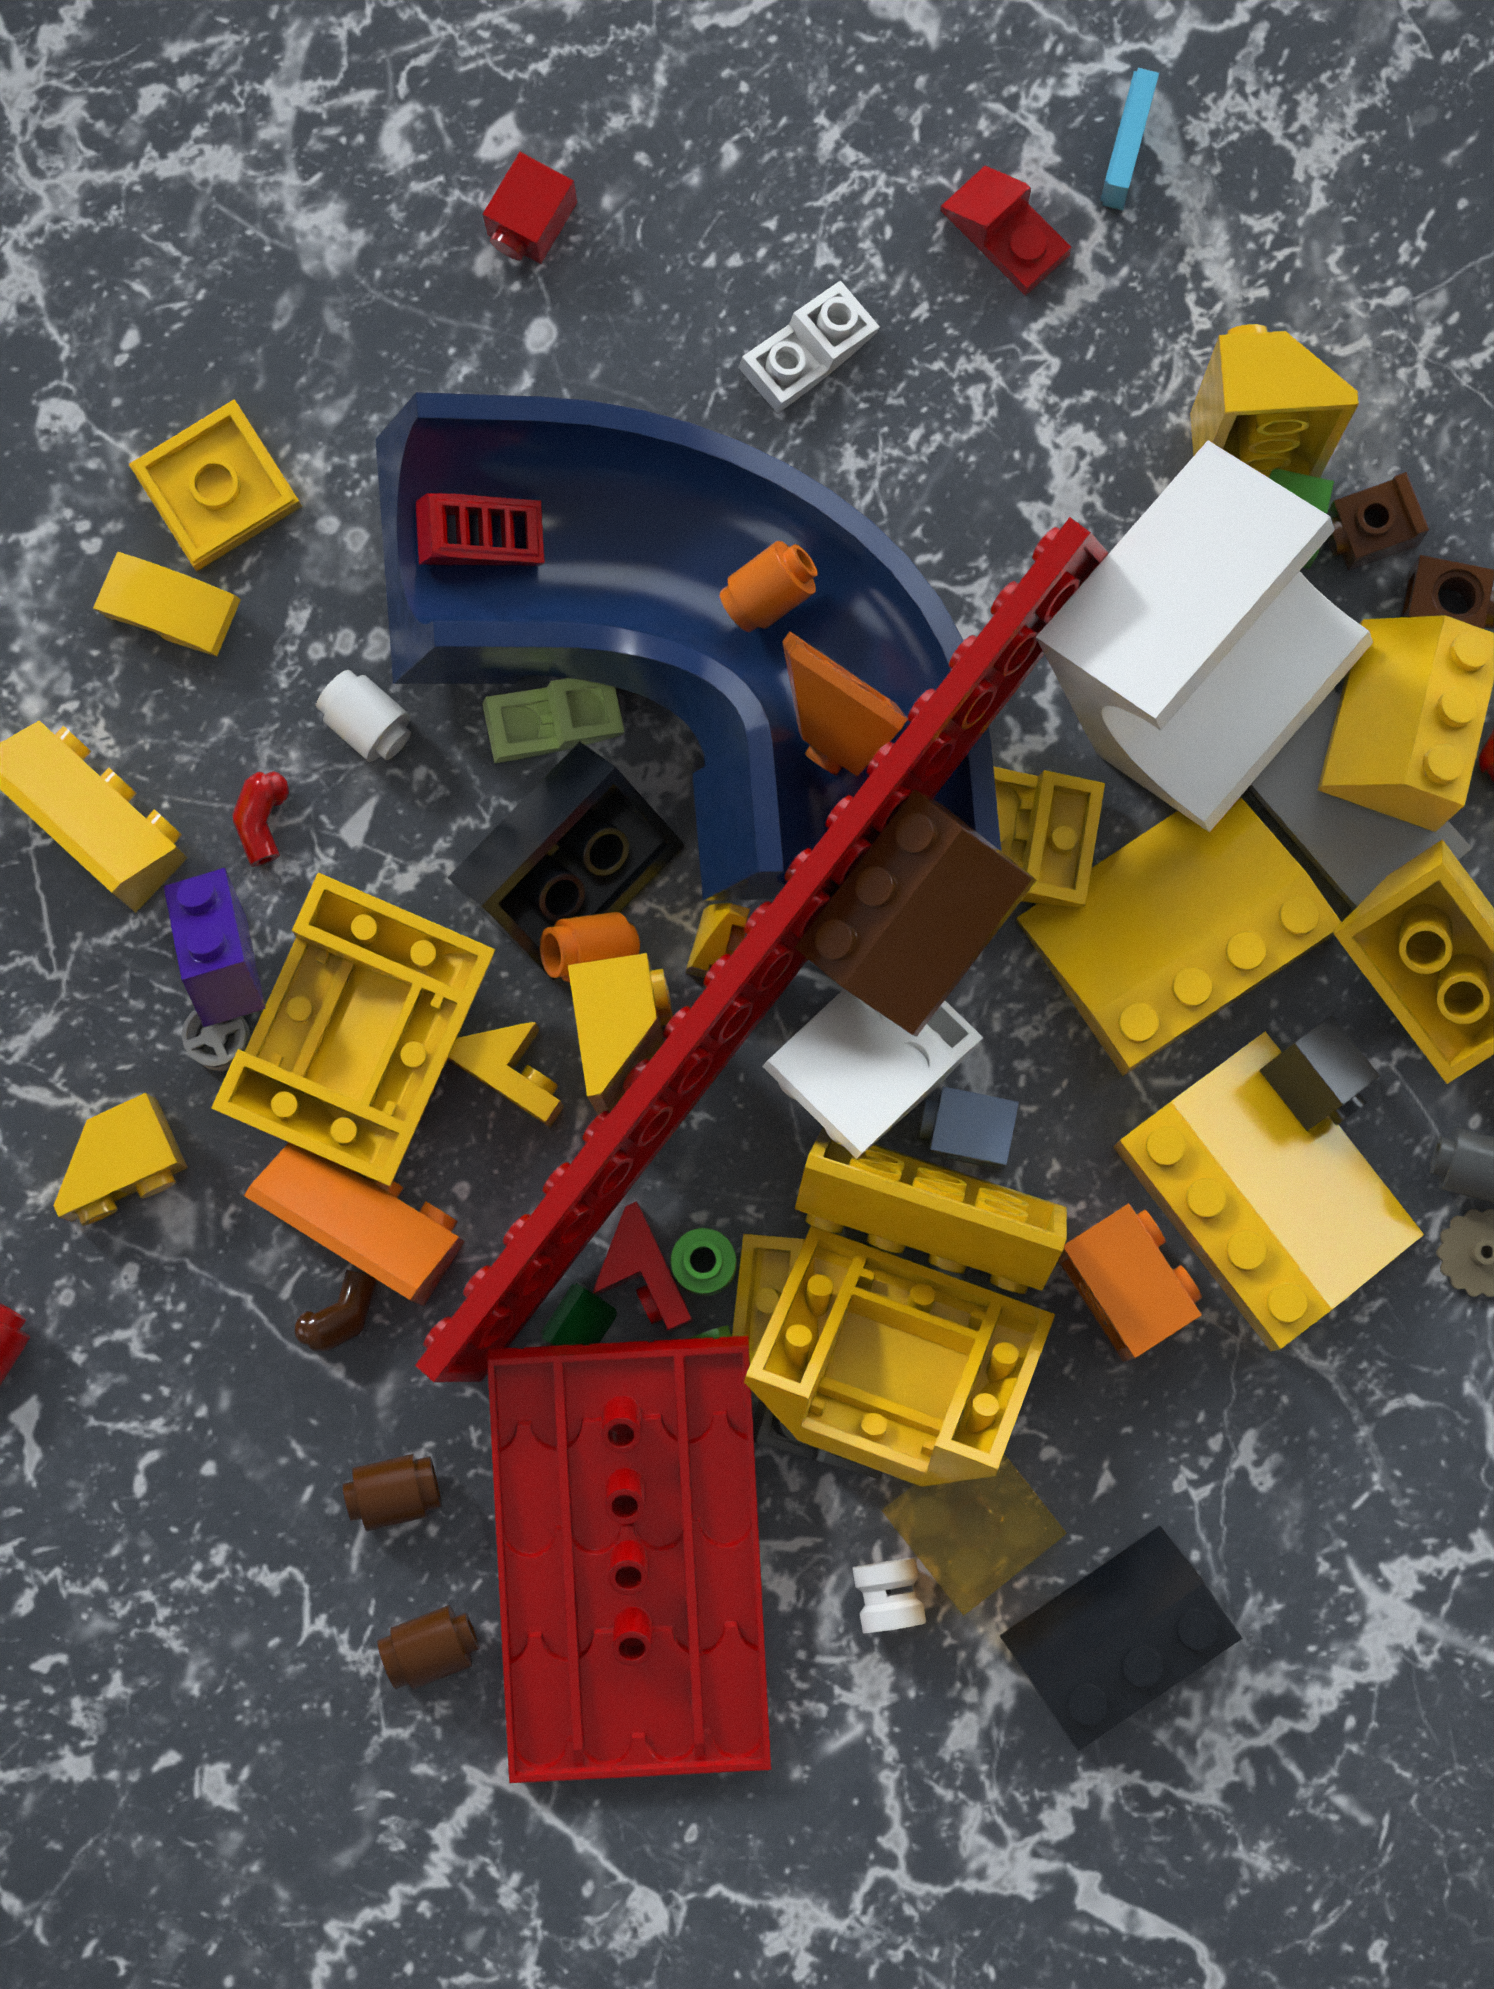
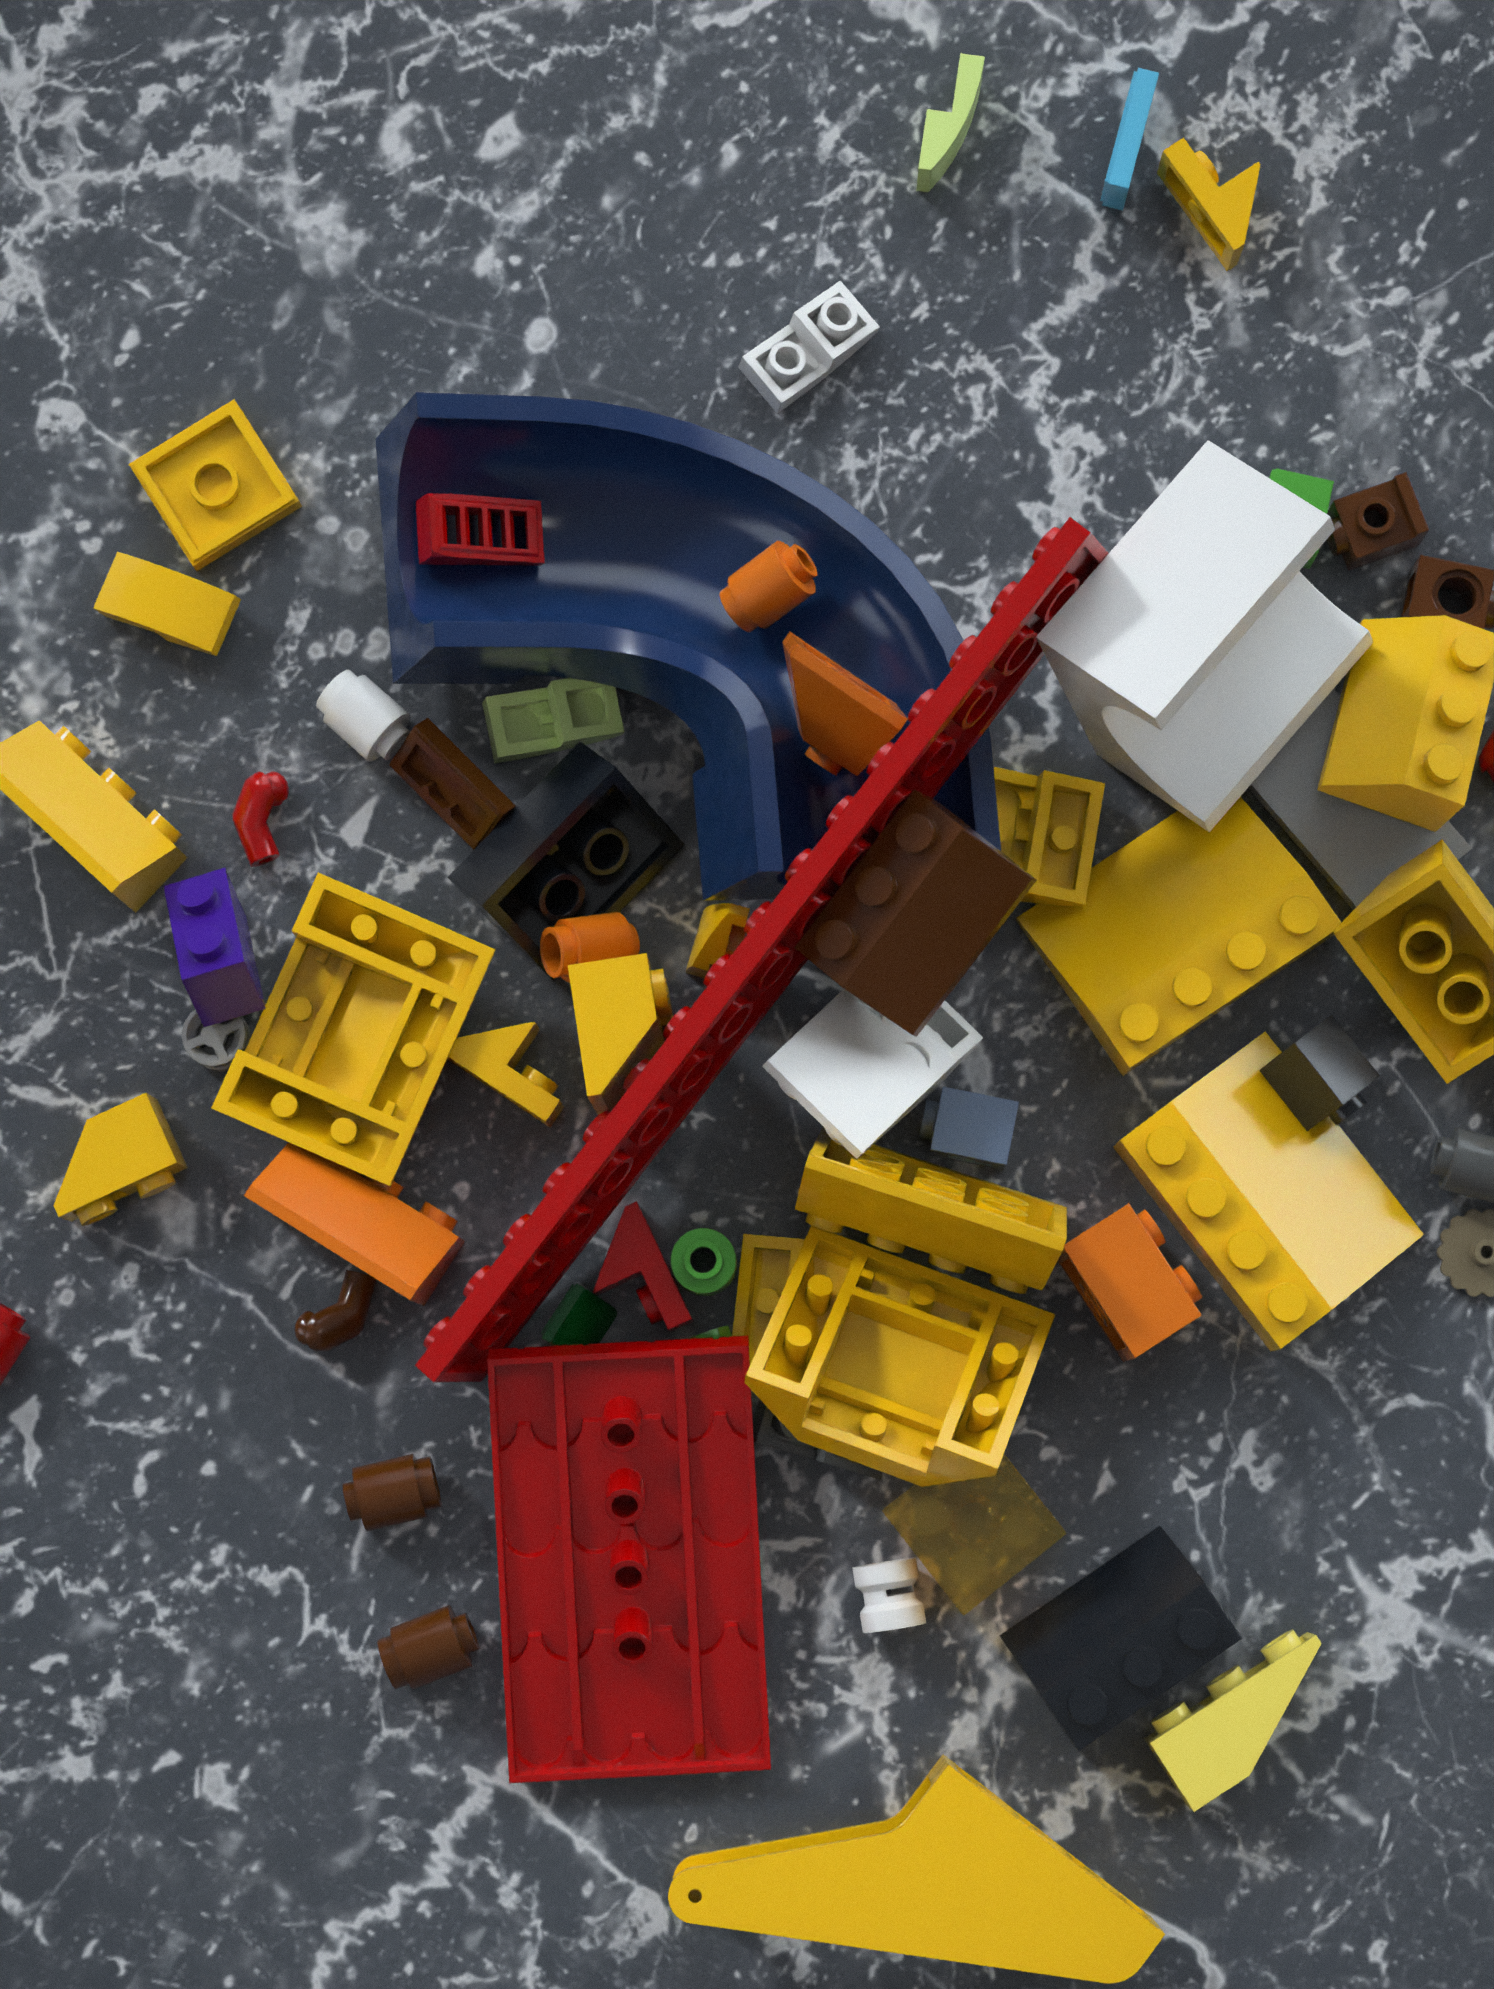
(450, 783): none -> reddish brown plate
(529, 209): red brick -> none
(936, 1881): none -> yellow piece
(947, 130): none -> yellowish green slope
(1001, 223): red slope -> none
(1215, 211): none -> yellow slope
(1224, 1735): none -> light yellow slope
(1271, 402): yellow slope -> none

